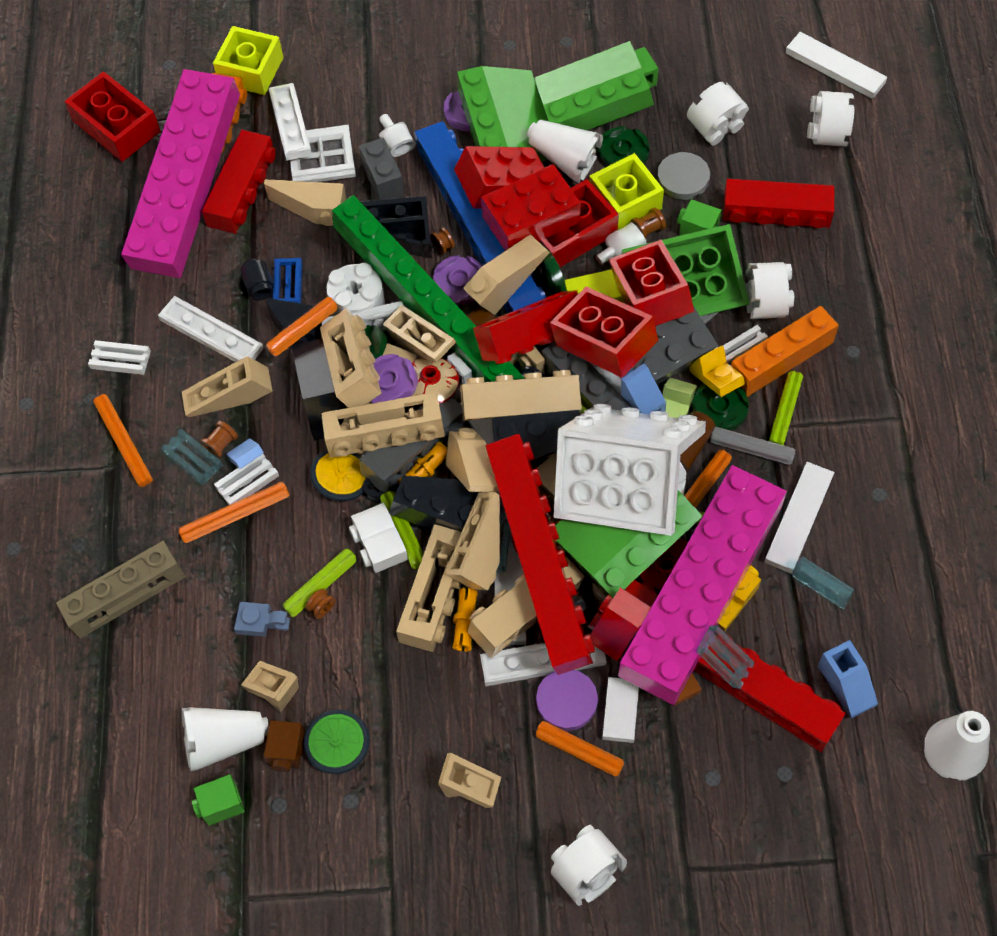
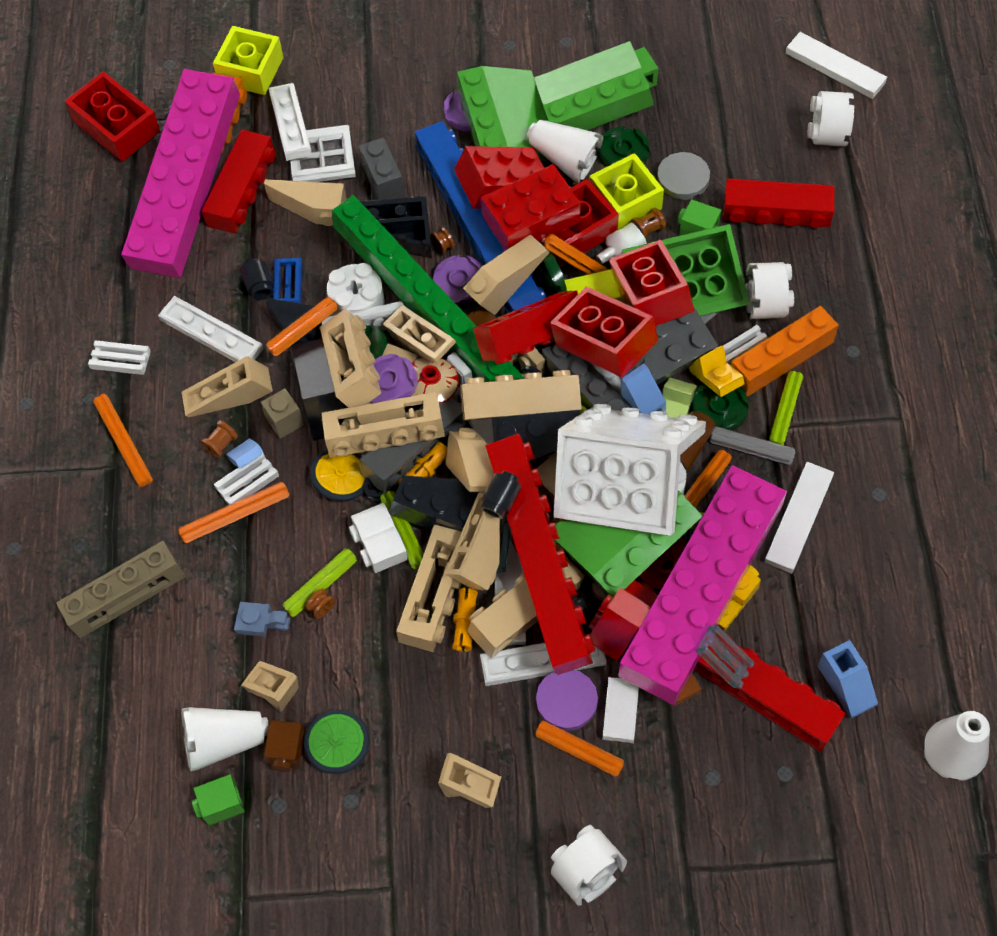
(177, 443): clear light blue tile -> none
(282, 413): none -> dark tan brick
(396, 136): white piece -> none
(500, 494): none -> black brick
(572, 255): none -> orange axle
(718, 112): white brick -> none
(822, 582): clear light blue tile -> none

